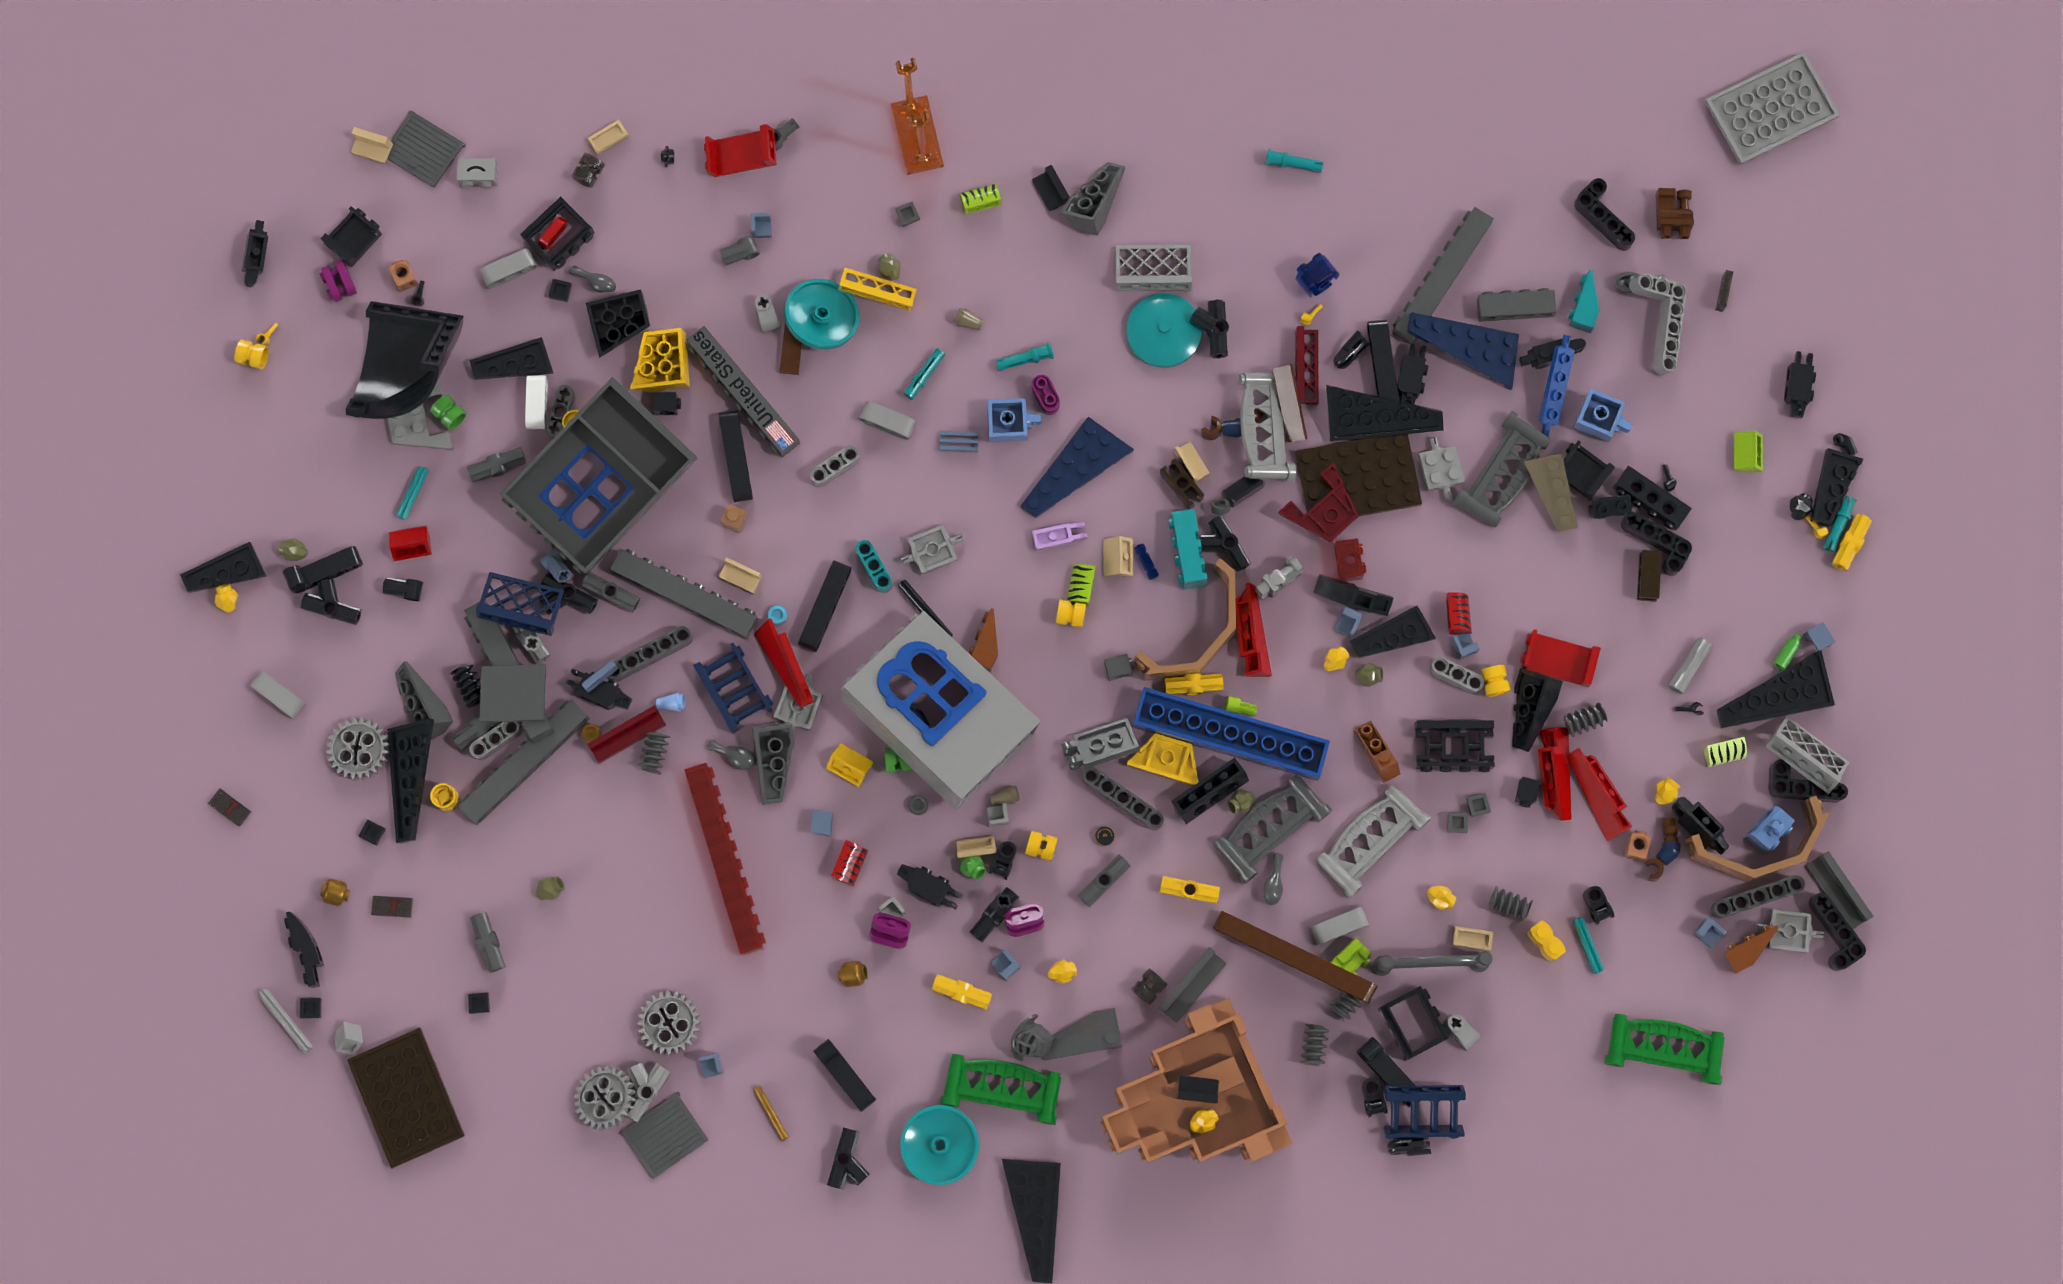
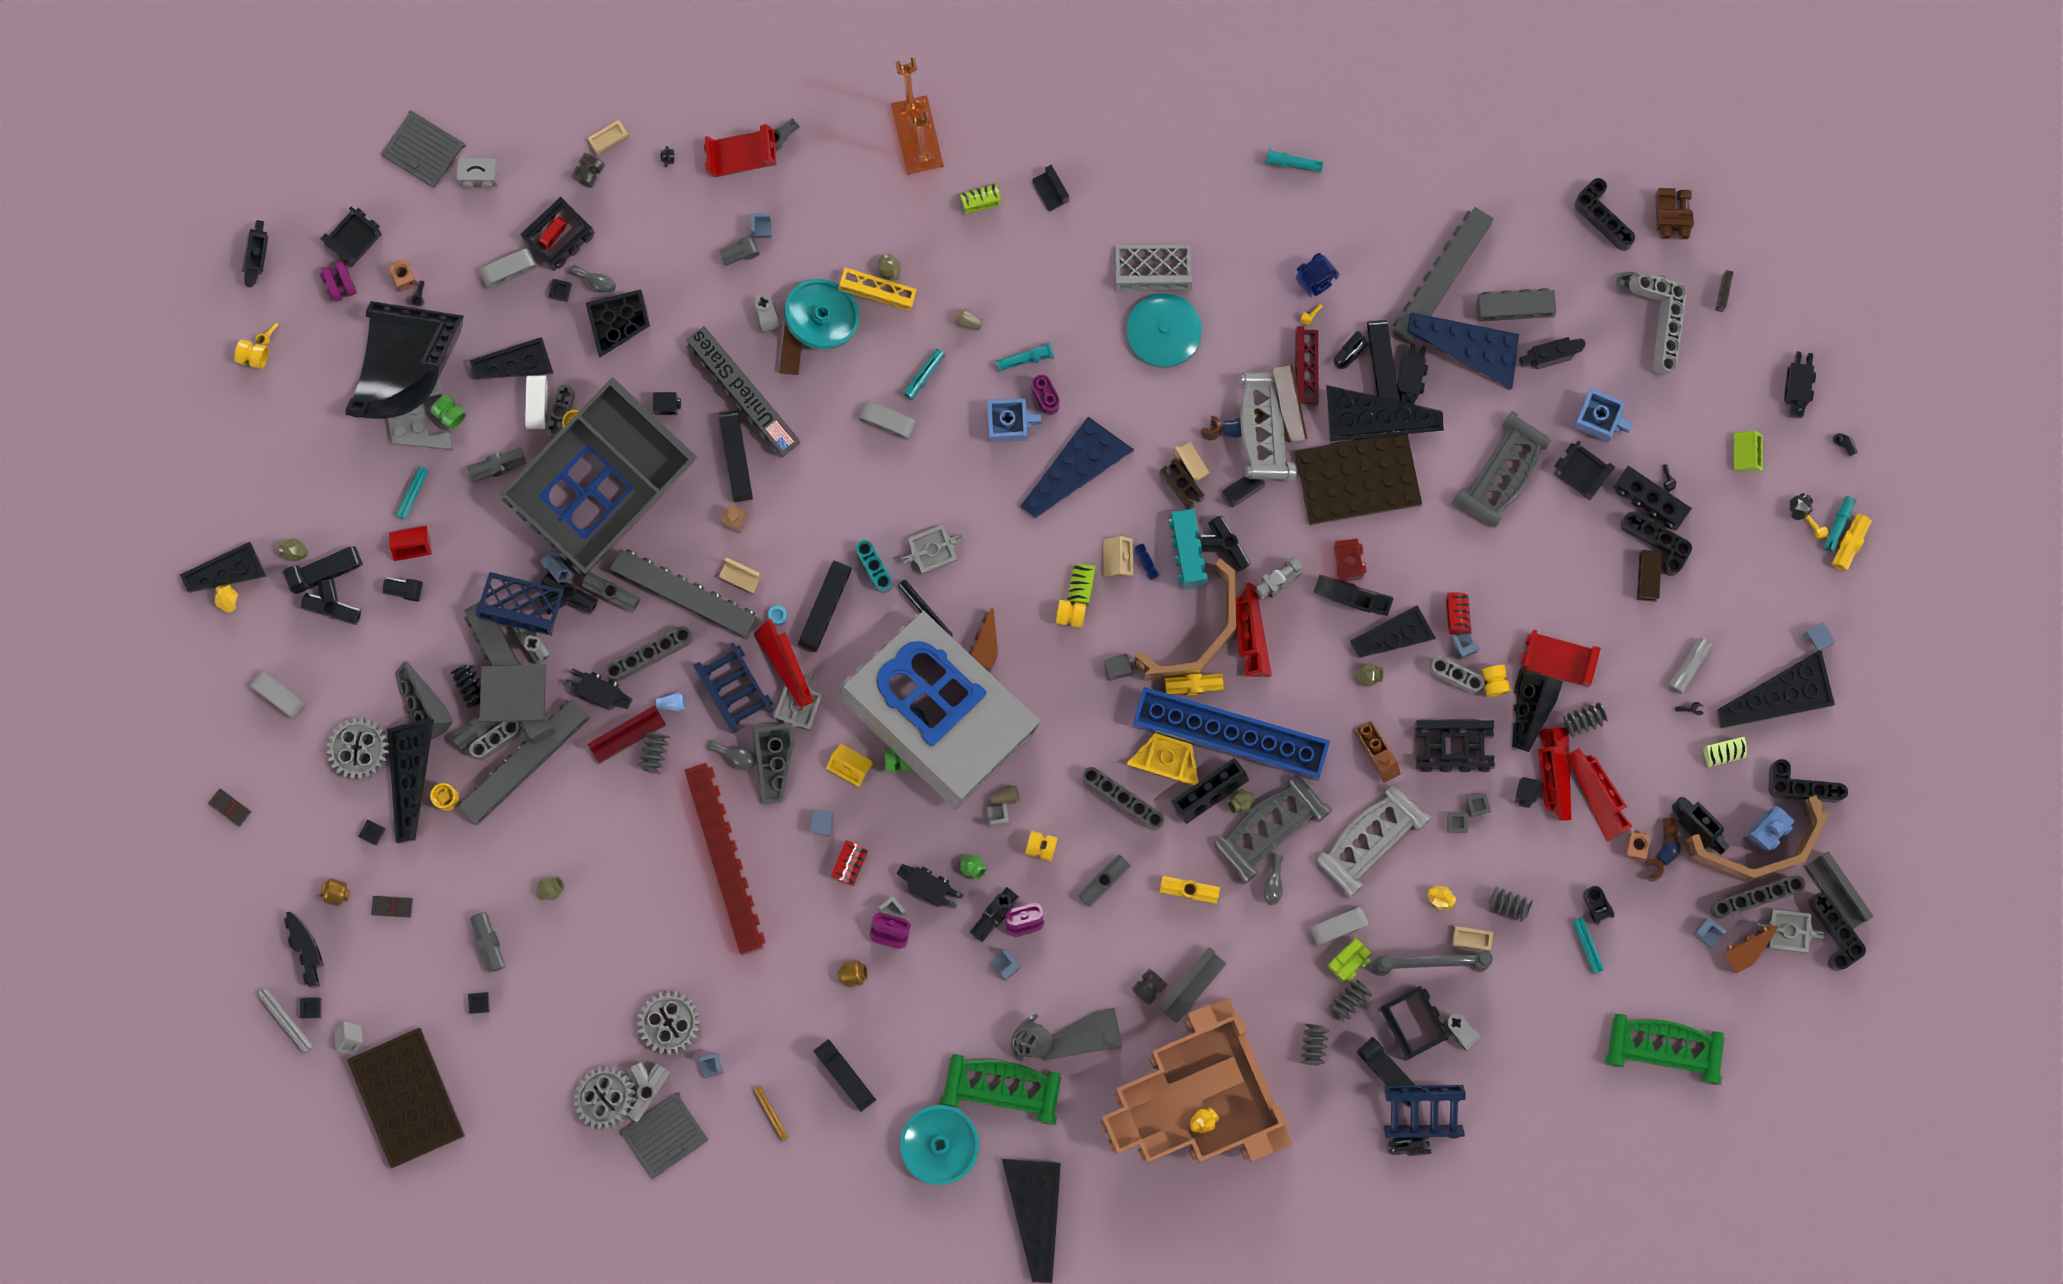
(371, 145): tan panel -> none
(590, 732): pearl gold tile -> none
(599, 676): sand blue tile -> none
(662, 362): yellow wedge -> none
(840, 458): light grey beam -> none
(853, 1168): black piece -> none
(907, 214): dark grey plate -> none
(918, 805): dark grey tile -> none
(959, 441): sand blue tile -> none
(961, 991): yellow piece -> none
(975, 846): tan tile -> none
(1003, 861): black piece -> none
(1057, 535): lavender hinge -> none
(1062, 971): yellow rock -> none
(1092, 204): dark grey wedge -> none
(1101, 745): dark grey tile -> none
(1104, 836): black tile -> none
(1198, 1089): black panel -> none
(1208, 320): black piece -> none
(1220, 506): dark grey tile -> none
(1235, 705): lime piece -> none
(1295, 957): reddish brown beam -> none
(1329, 515): dark red wing -> none
(1335, 659): yellow rock -> none
(1348, 622): sand blue panel -> none
(1374, 1099): black piece -> none
(1441, 468): light grey plate -> none
(1549, 945): yellow brick -> none
(1553, 486): dark tan wing -> none
(1556, 385): blue plate -> none
(1587, 307): teal slope -> none
(1610, 506): black bracket -> none
(1666, 791): yellow rock -> none
(1772, 108): light grey plate -> none
(1787, 652): bright green cylinder -> none
(1804, 761): light grey fence -> none
(1835, 477): black wing -> none

